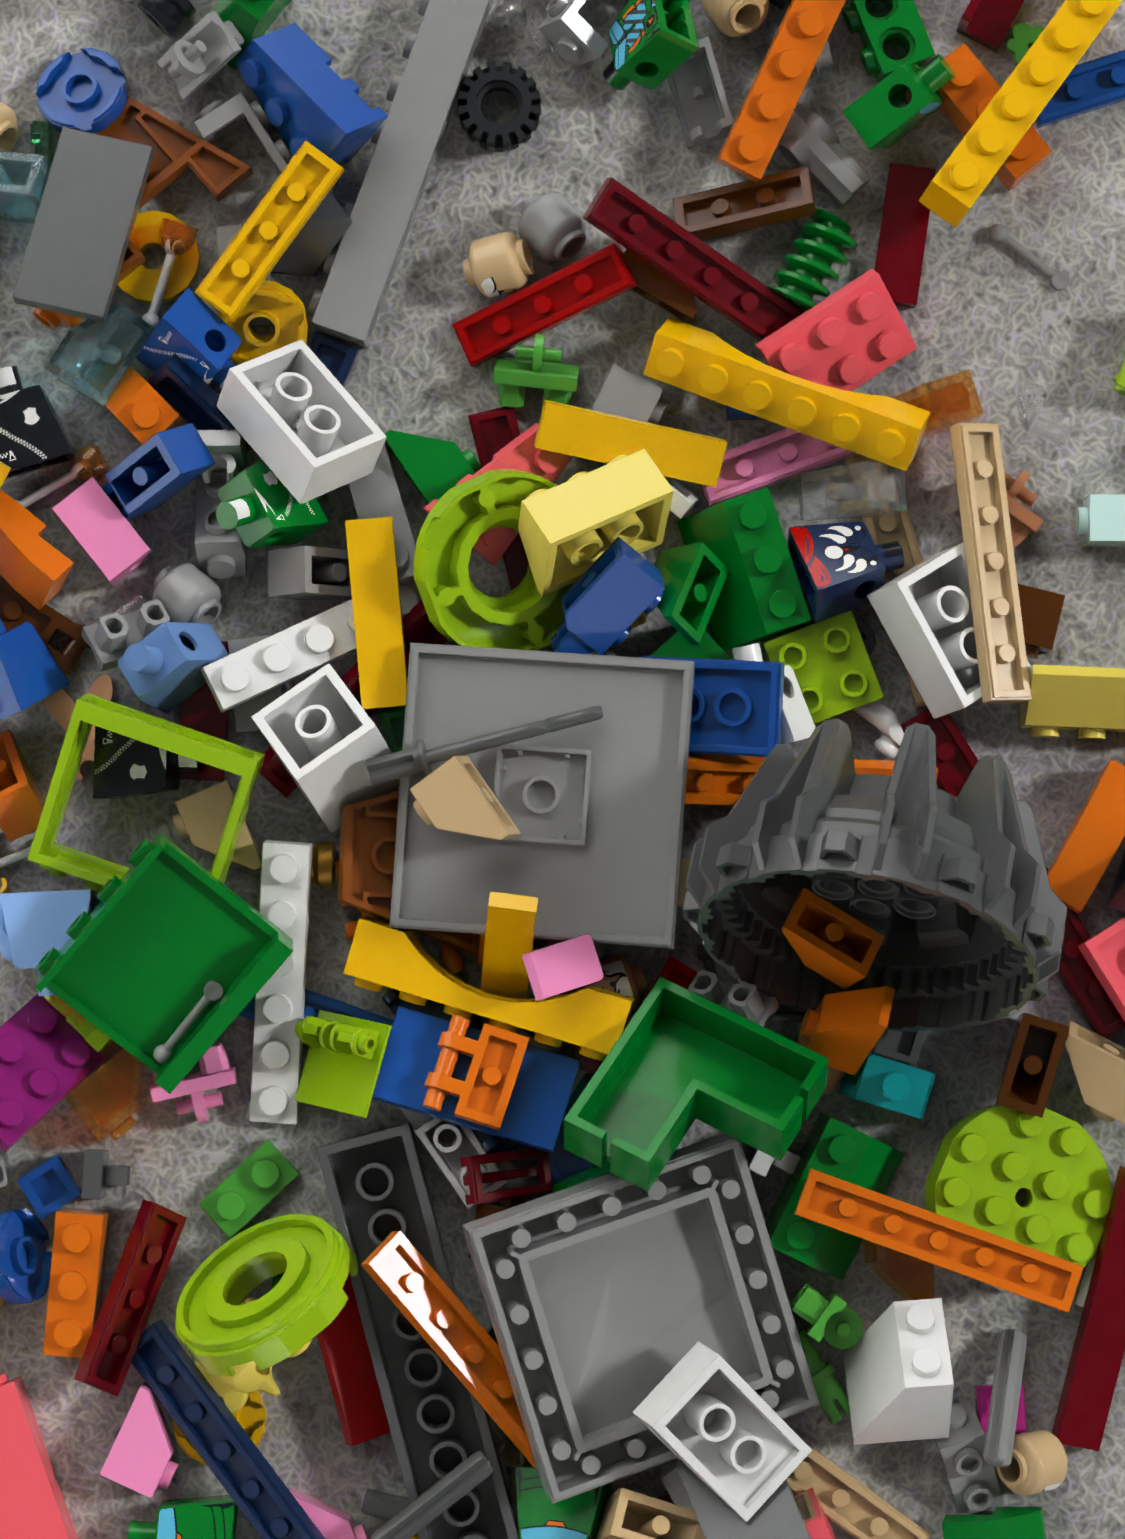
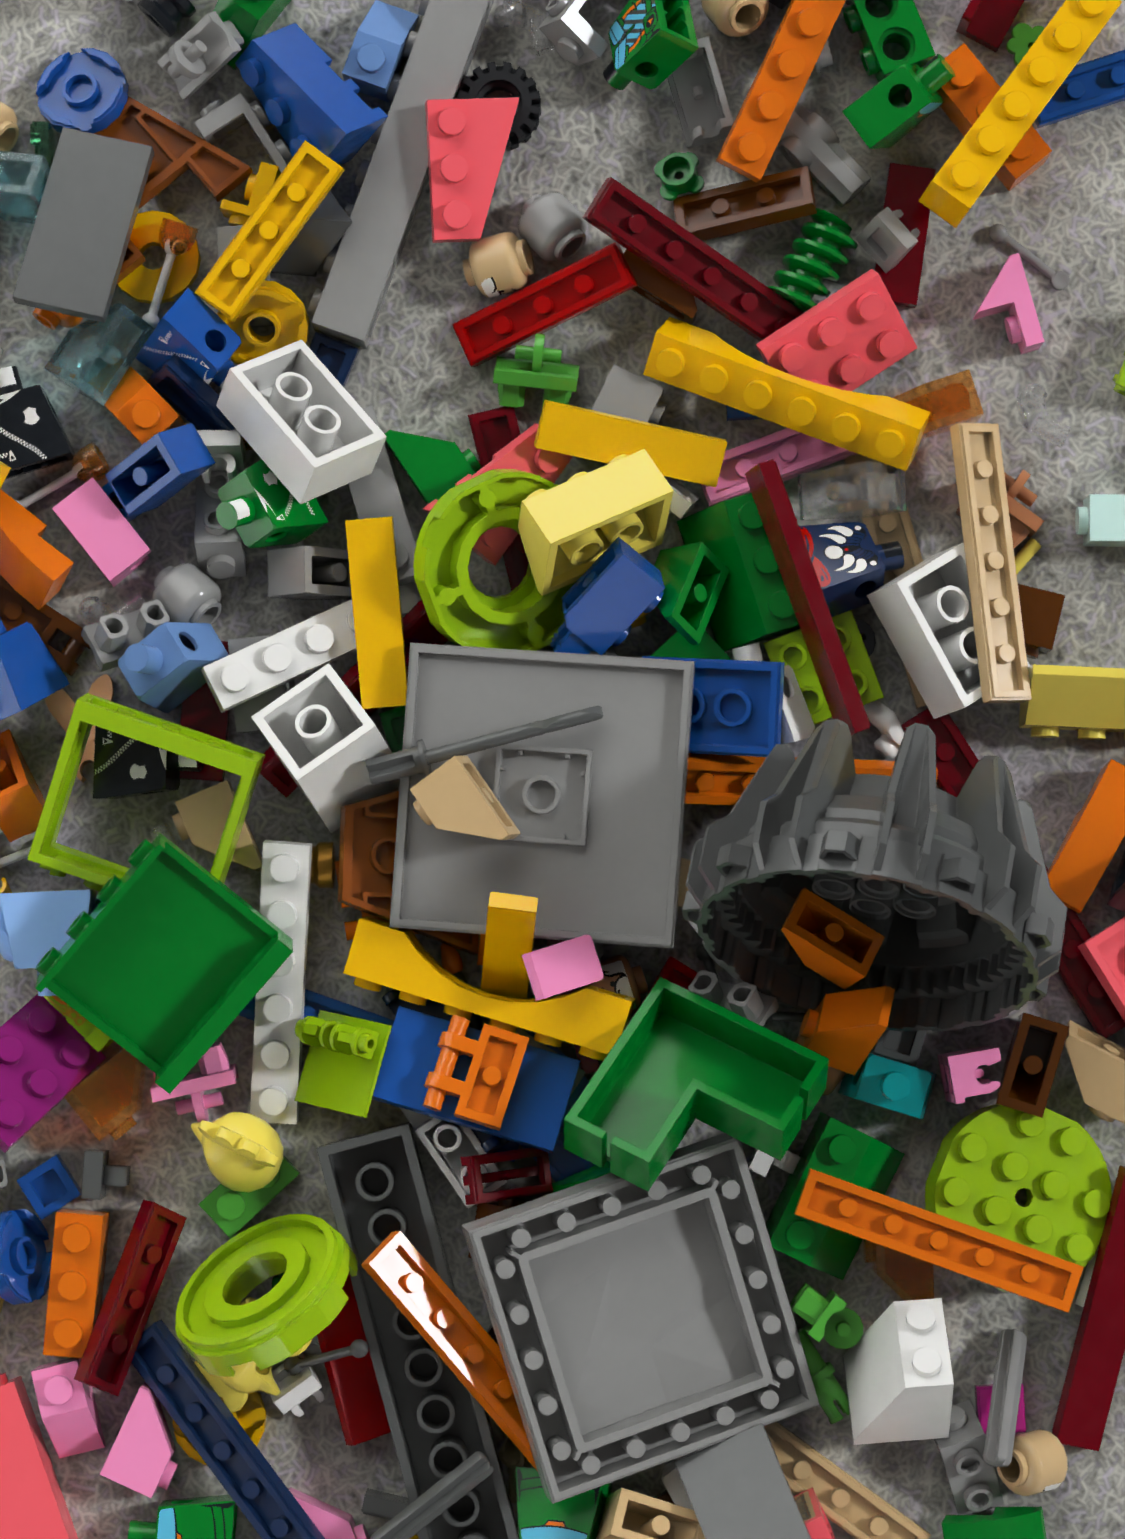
(67, 1408): none -> bright pink slope
(212, 992): light grey hinge -> none
(240, 1150): none -> light yellow piece
(255, 190): none -> yellow bracket
(295, 1364): none -> dark grey hinge
(296, 1388): none -> white tile
(379, 48): none -> medium blue slope
(464, 162): none -> coral wing
(676, 164): none -> green plate
(722, 1430): white slope -> none
(806, 596): none -> dark red tile
(887, 239): none -> light grey tile
(961, 1071): none -> bright pink hinge
(1012, 294): none -> bright pink slope
(1026, 554): none -> light yellow piece

